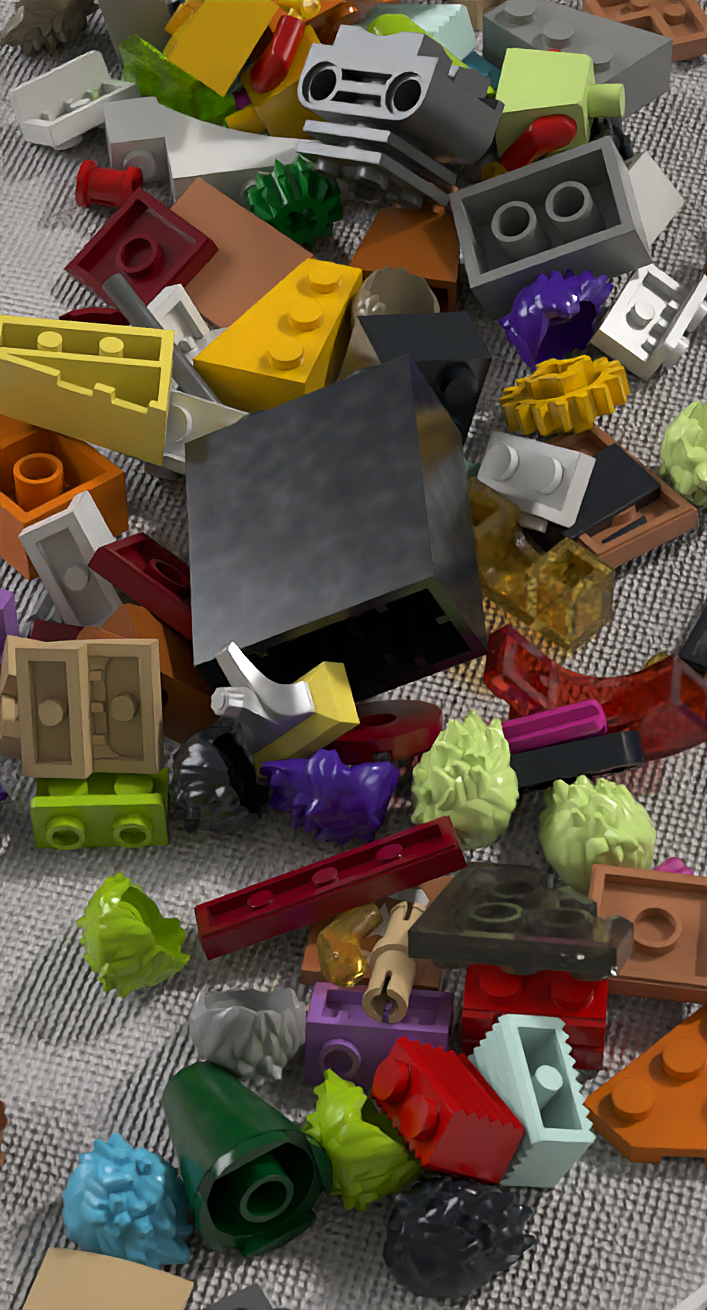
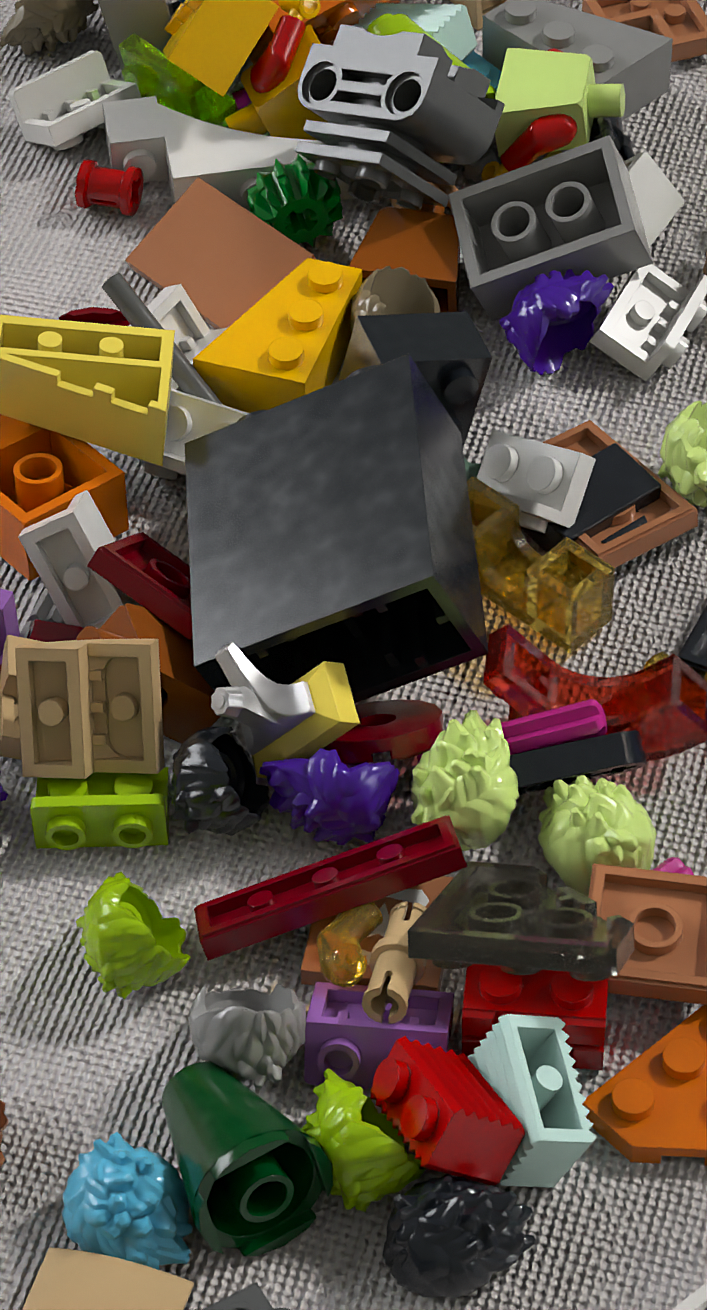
(146, 246): dark red tile -> none
(564, 396): yellow gear -> none

